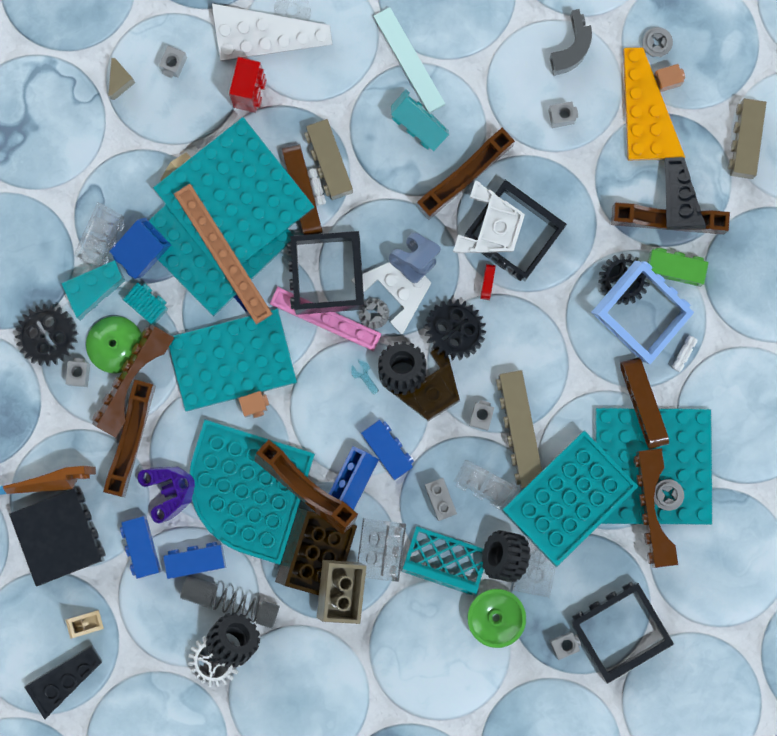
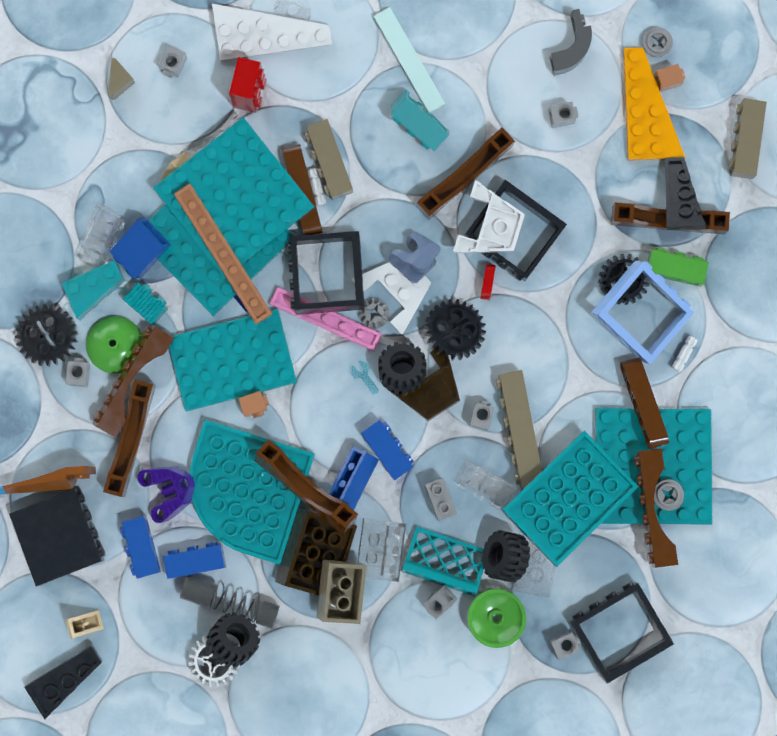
(444, 597): none -> light grey brick

